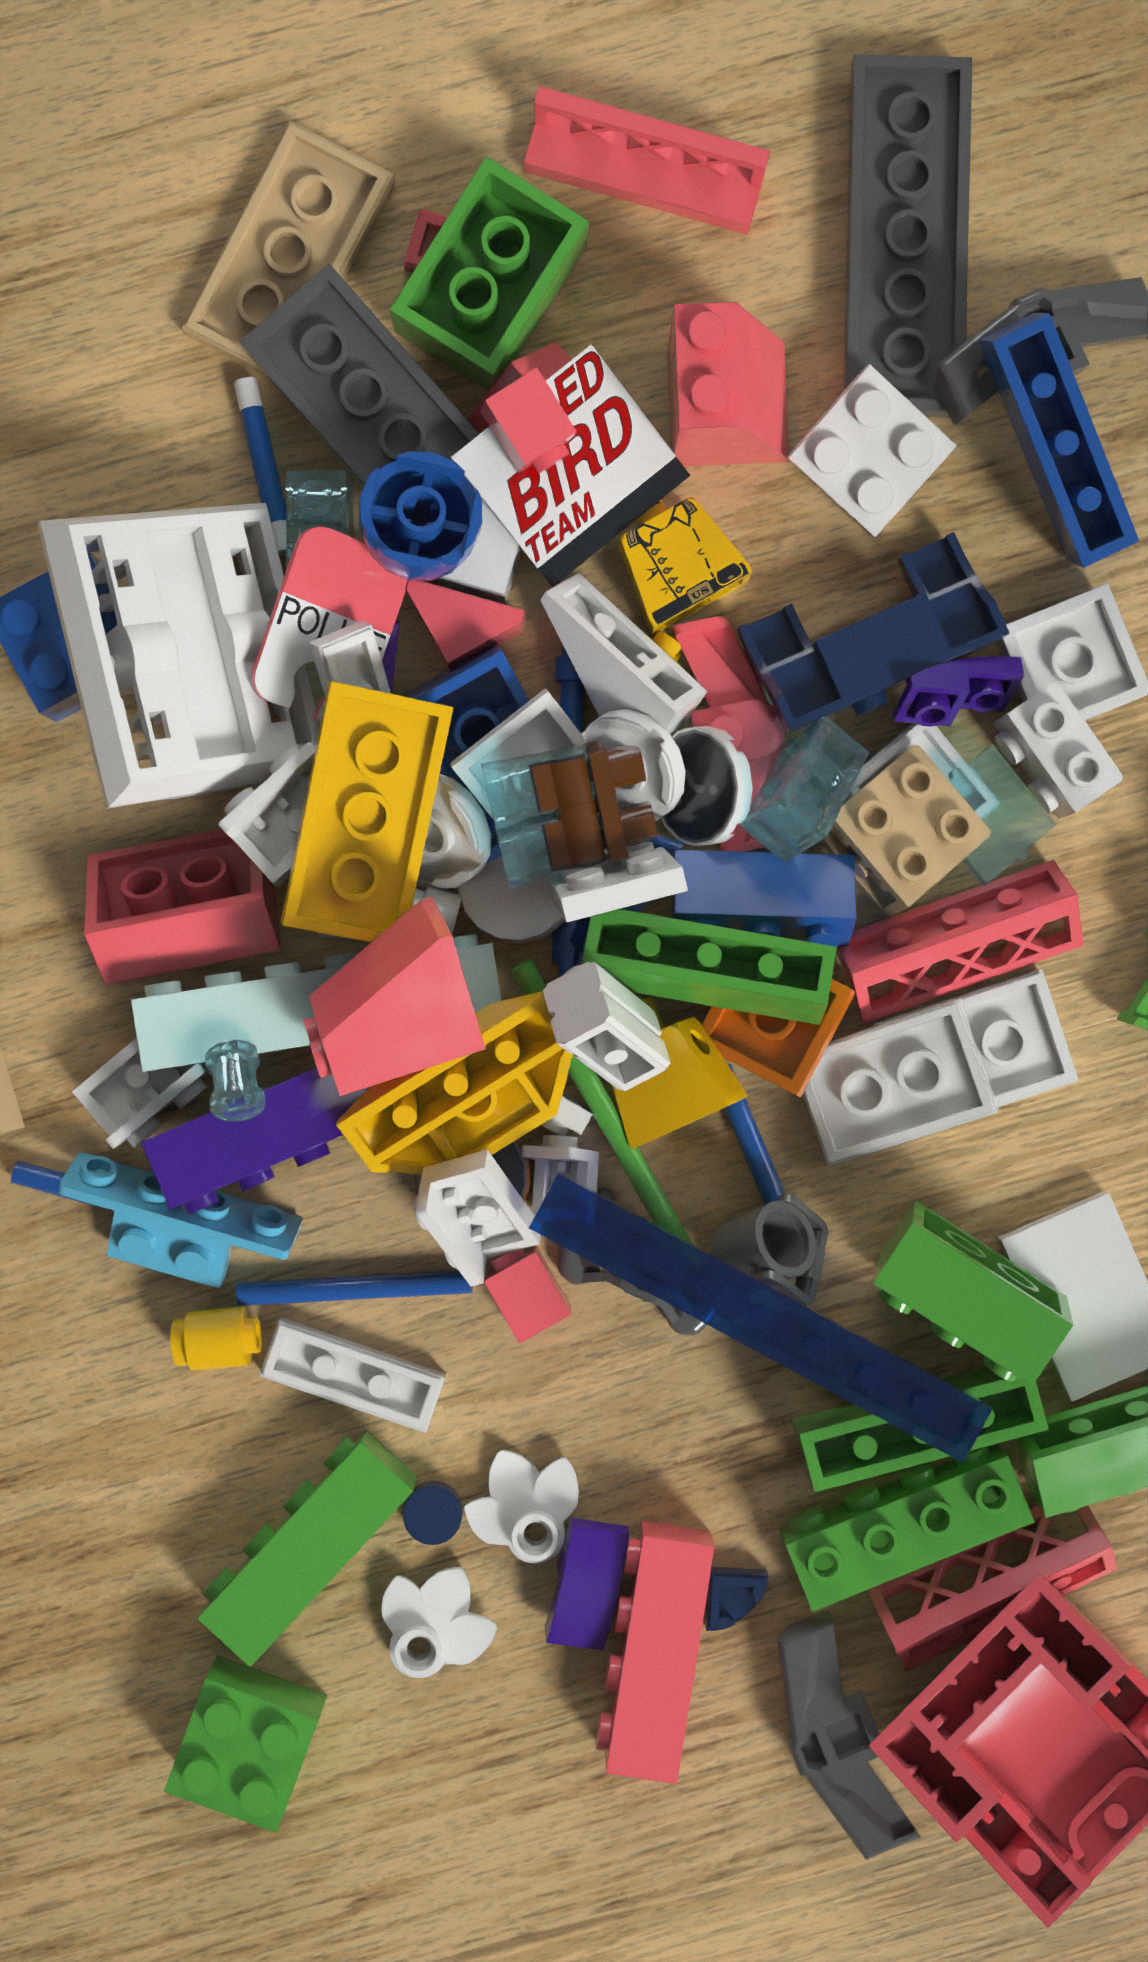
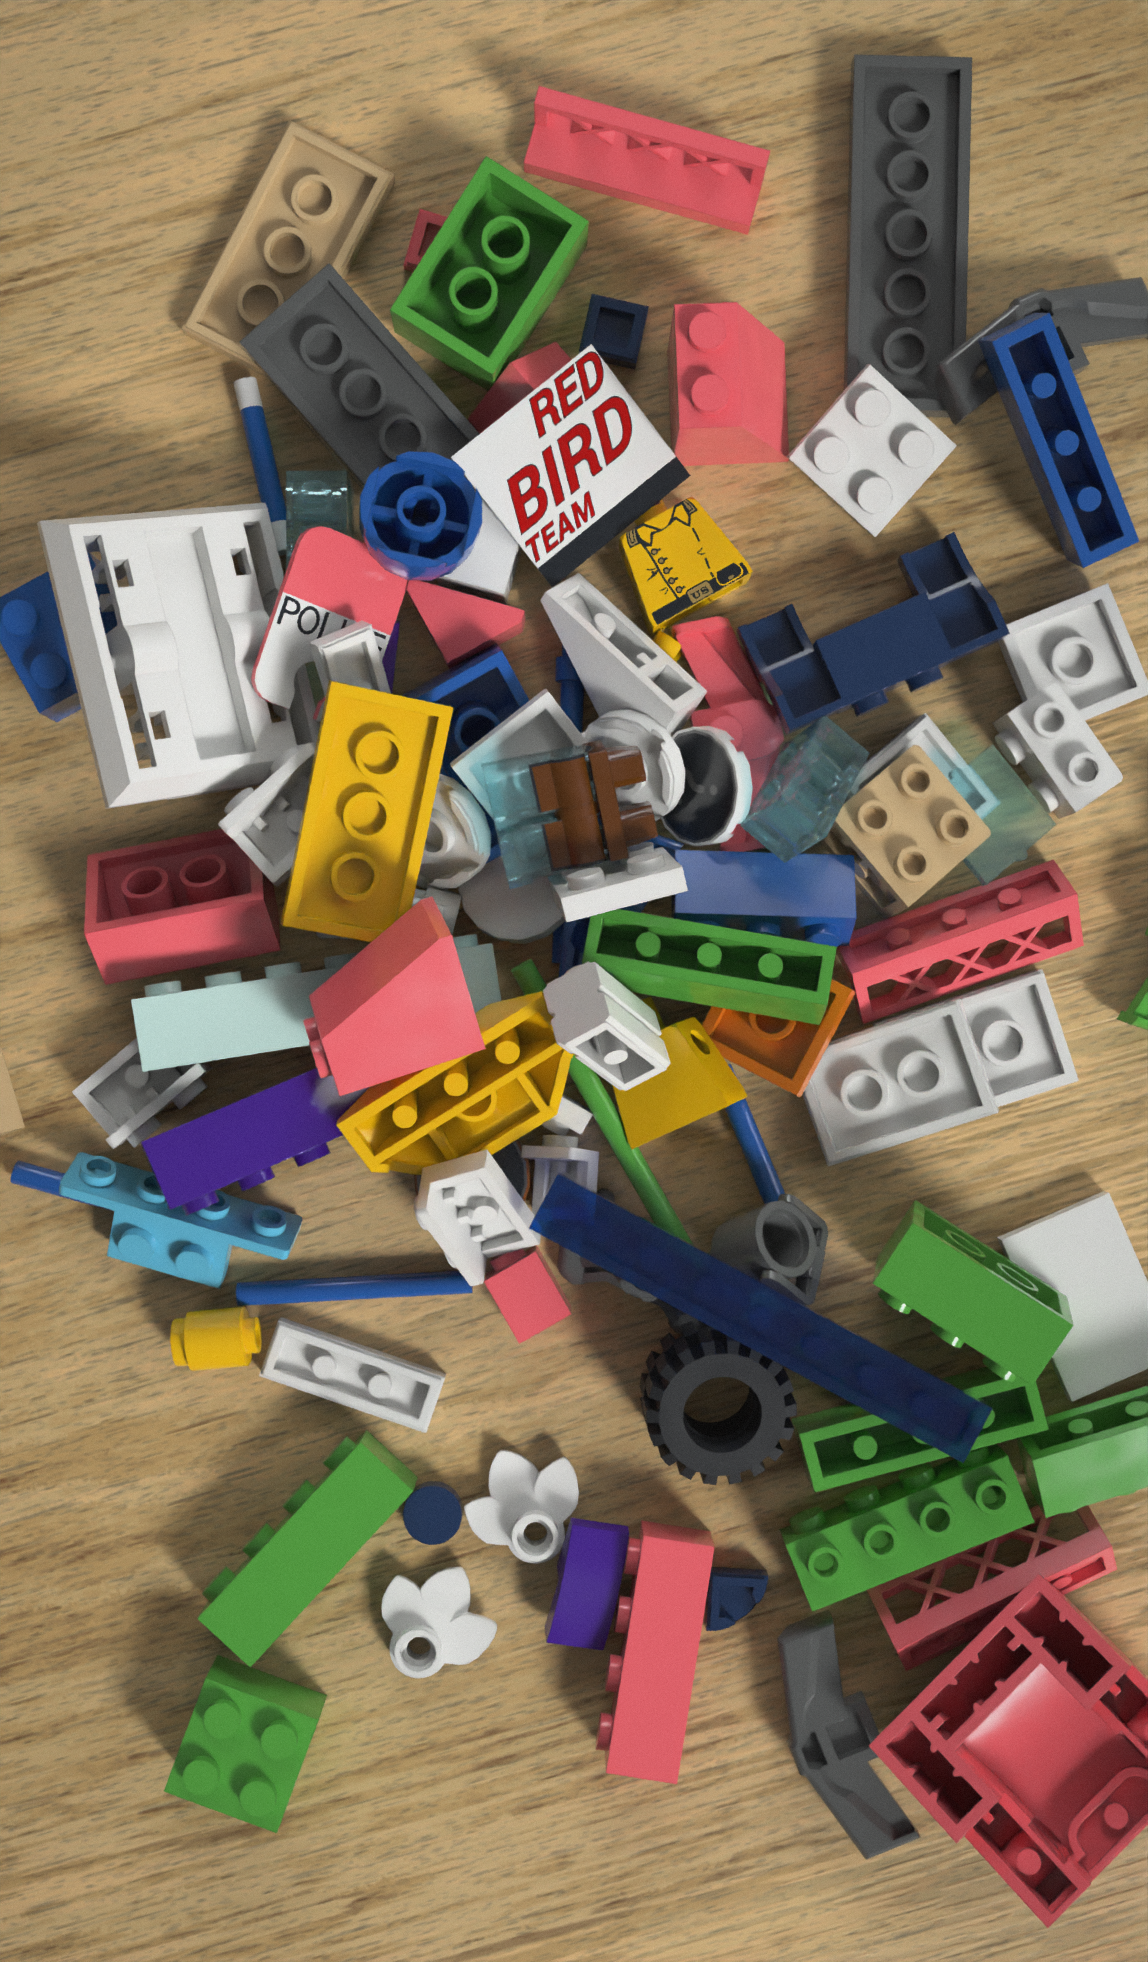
(234, 1081): clear light blue bush -> none
(529, 422): coral brick -> none
(614, 330): none -> dark blue tile
(725, 1445): none -> black tyre
(969, 683): dark purple slope -> none

